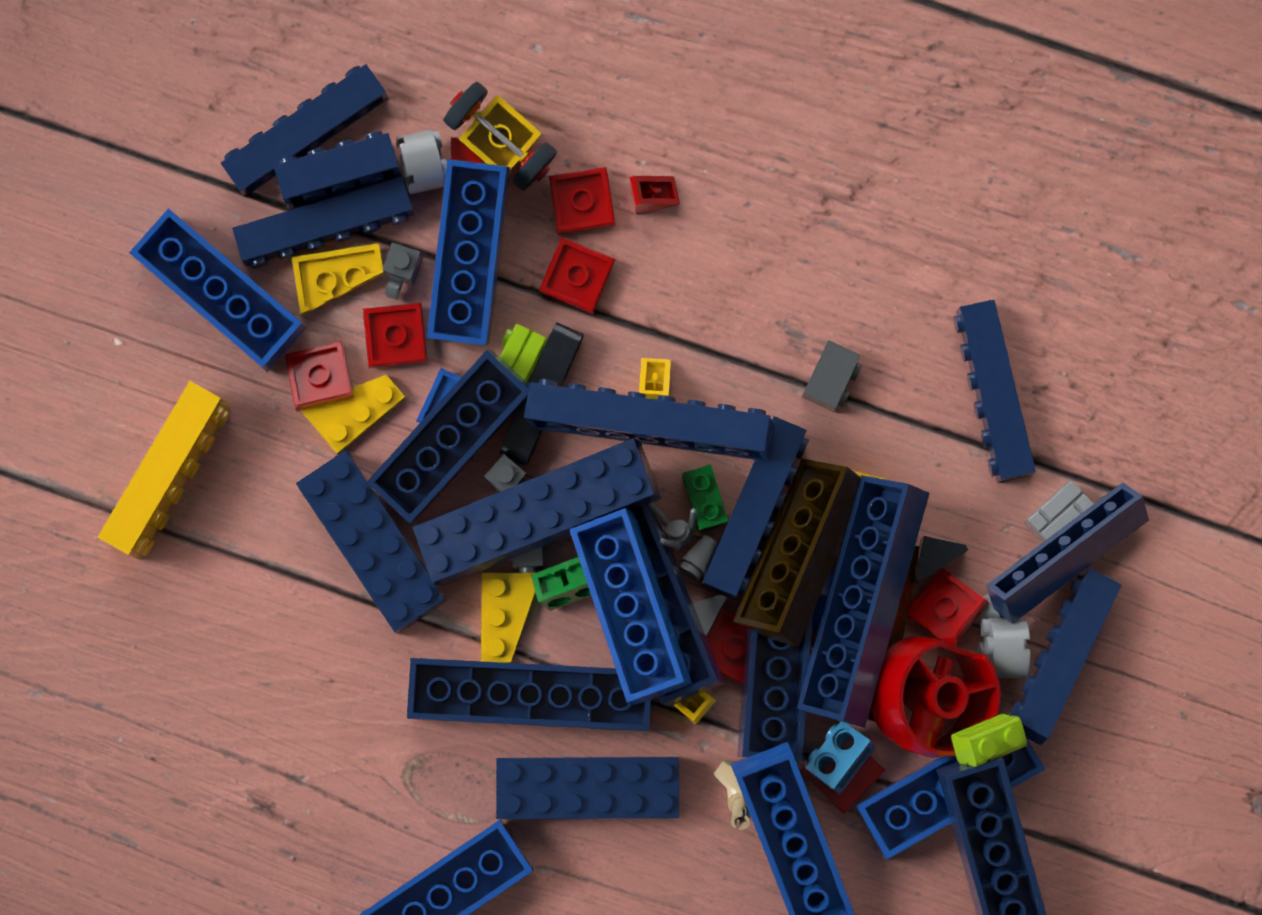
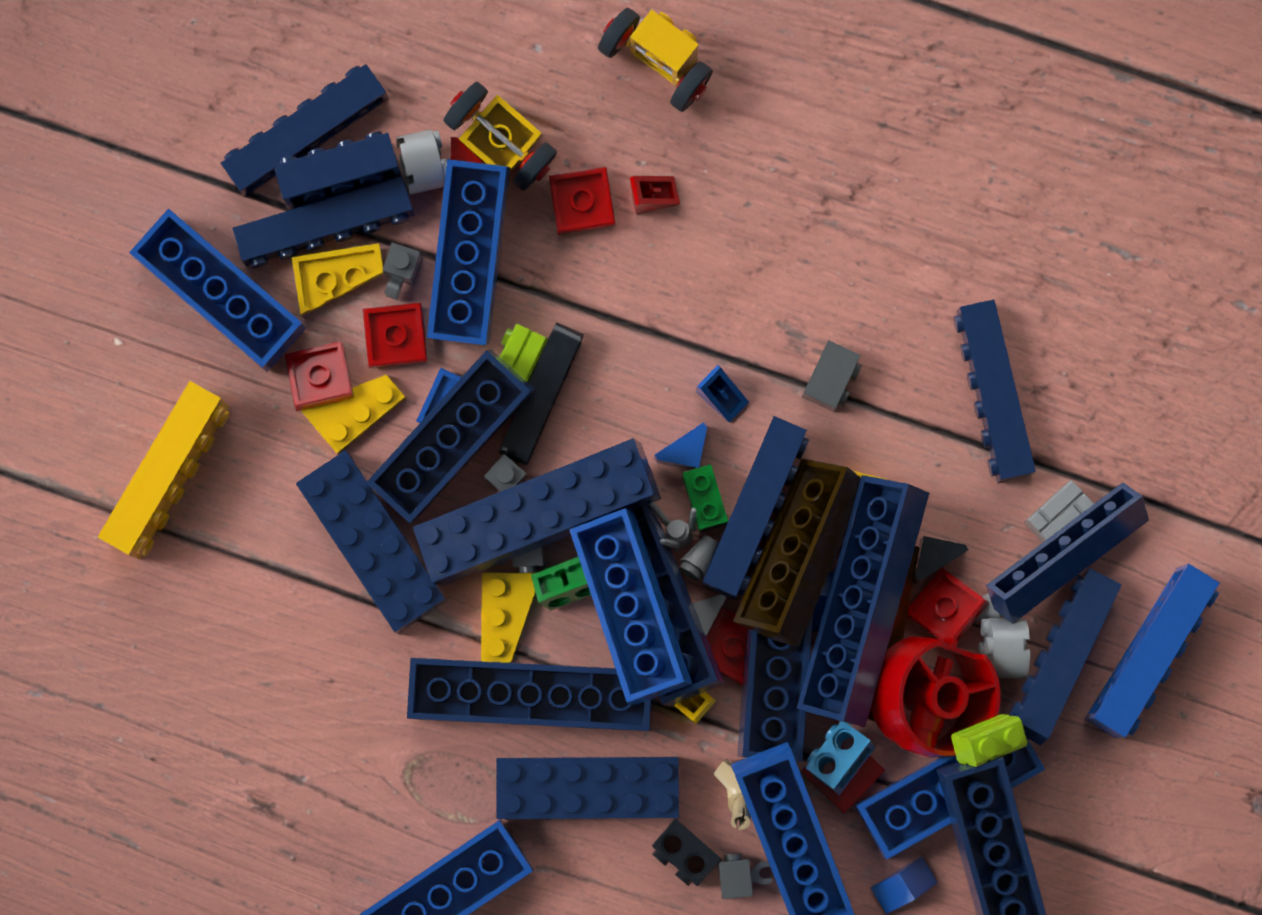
(577, 275): red plate -> none
(650, 420): dark blue brick -> none
(654, 377): yellow slope -> none
(662, 49): none -> brick
(685, 451): none -> blue slope
(690, 847): none -> black brick
(722, 394): none -> blue slope
(737, 878): none -> dark grey brick
(904, 885): none -> blue slope
(1152, 651): none -> blue brick

